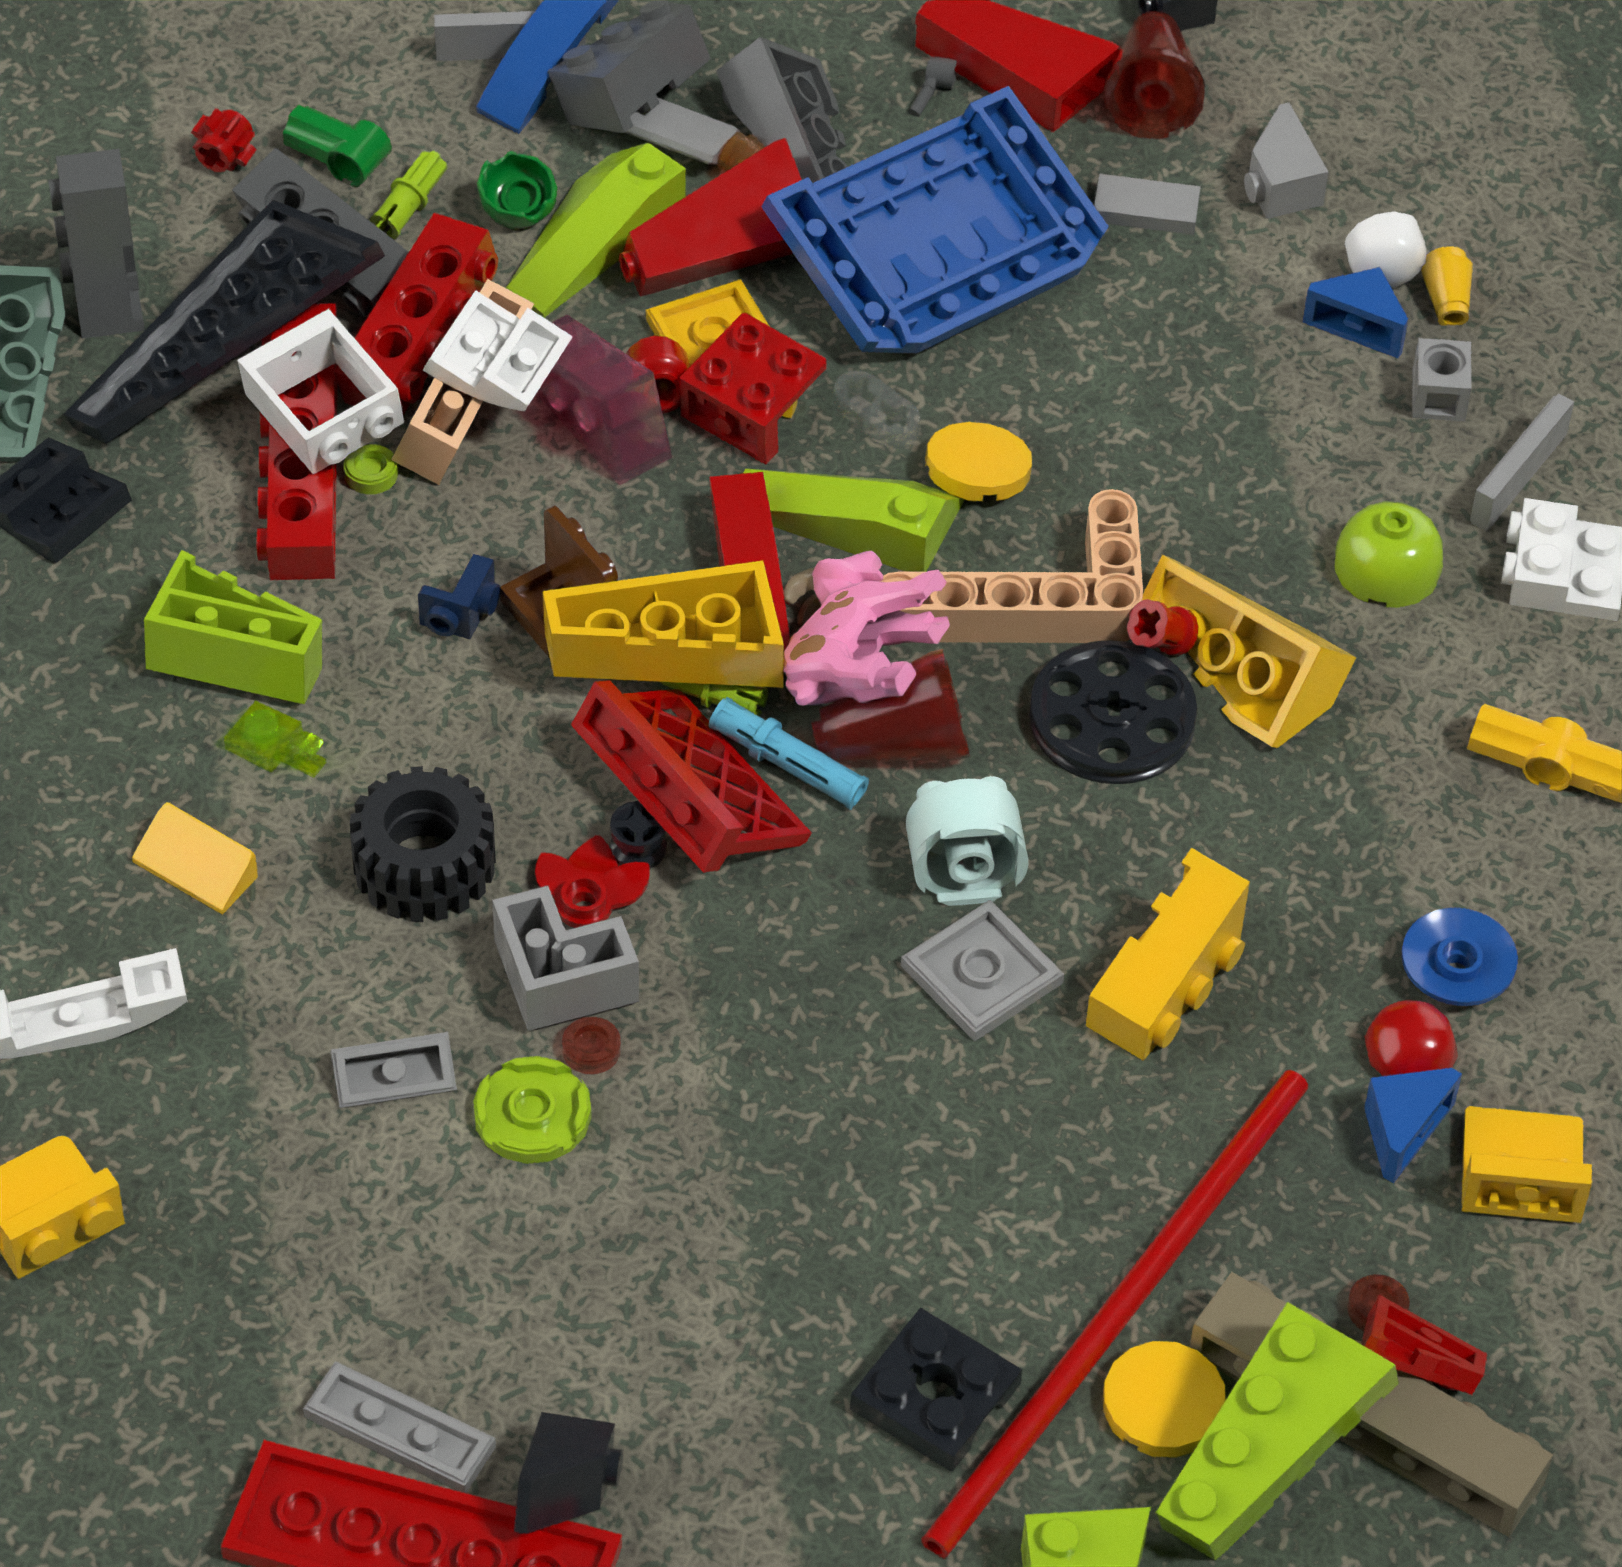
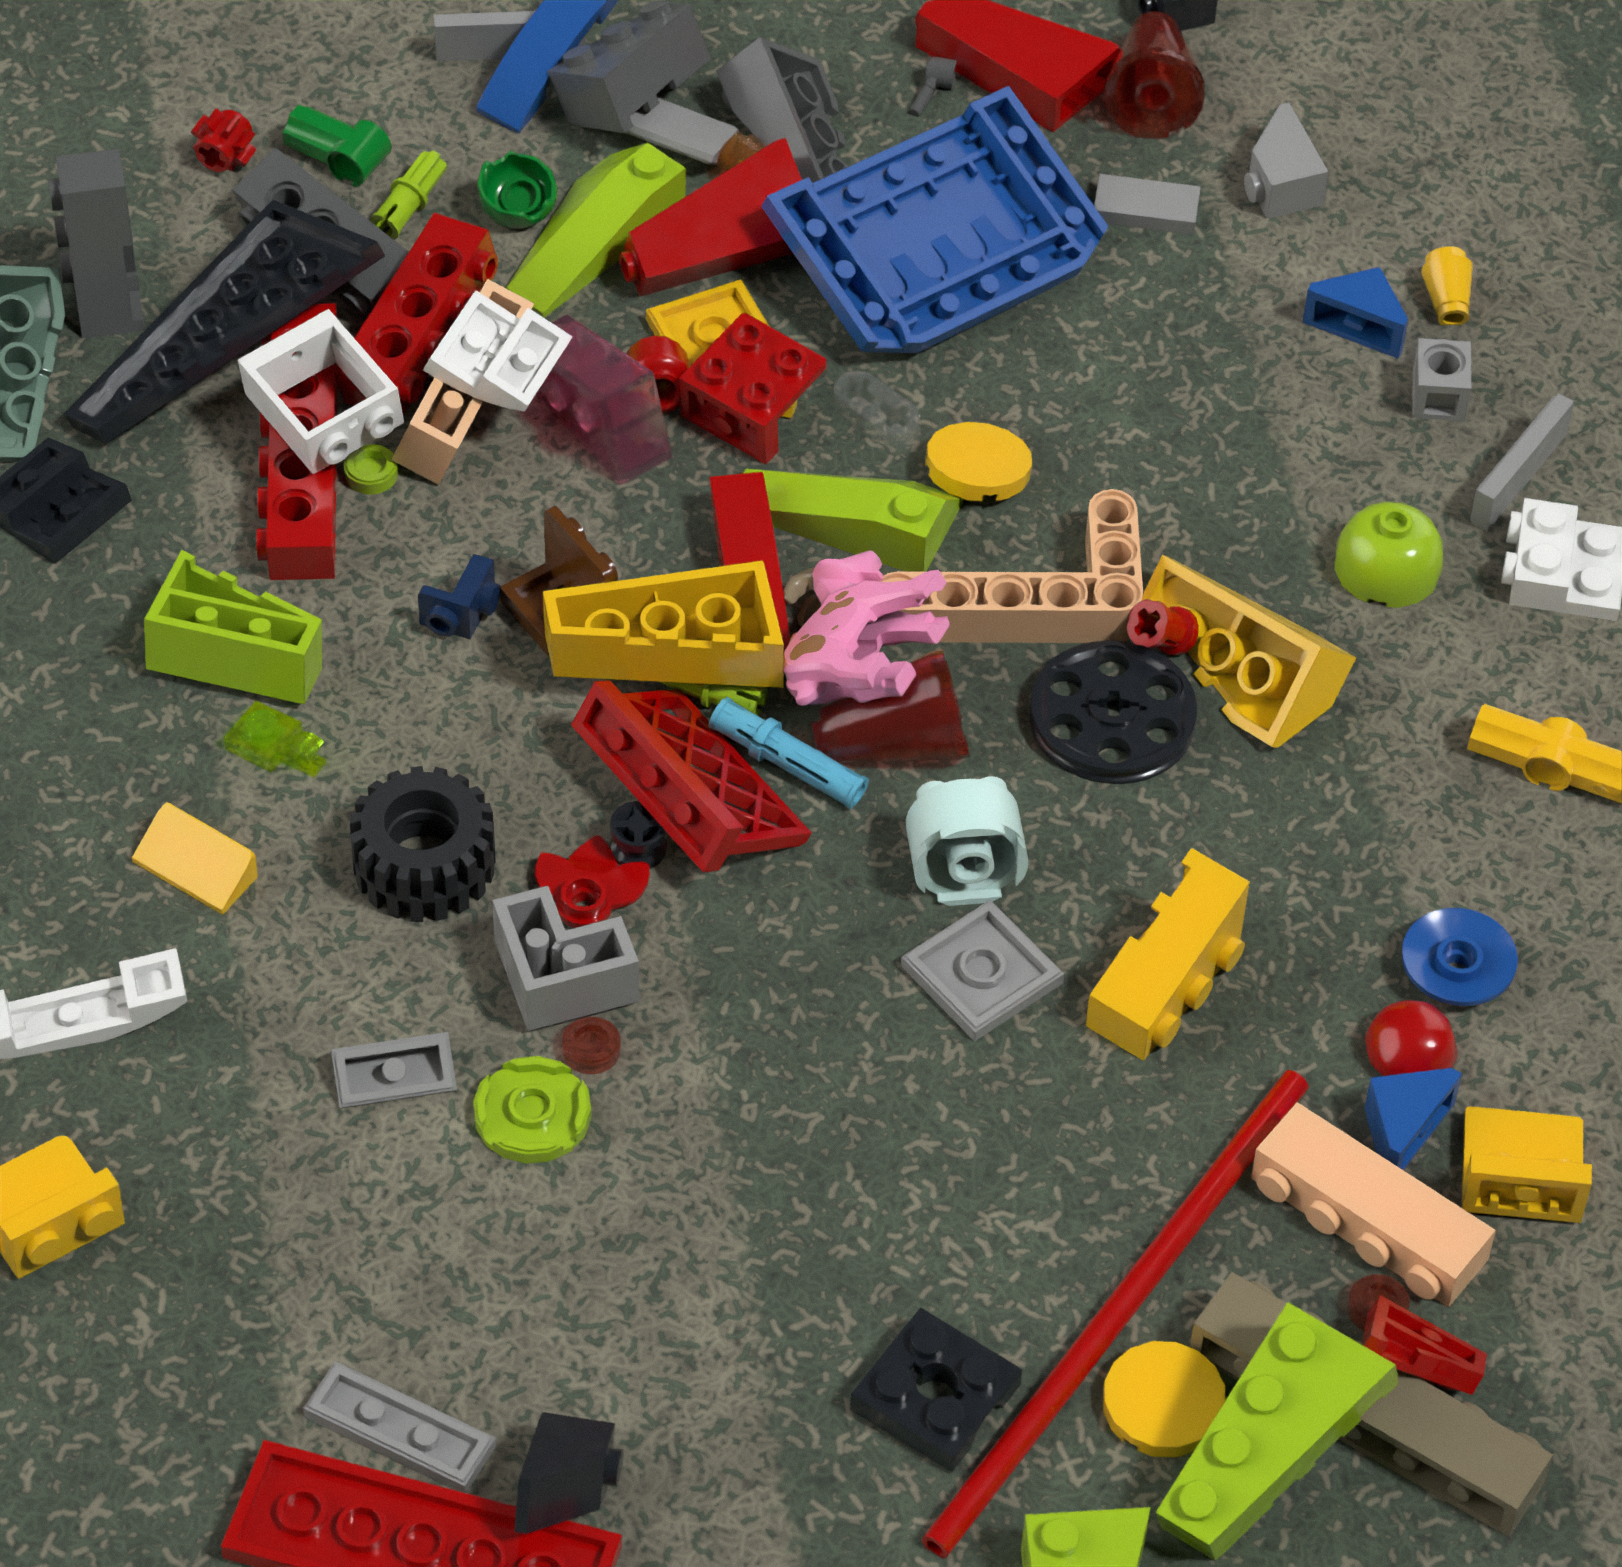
(1372, 1205): none -> light nougat brick
(1387, 242): white hair -> none

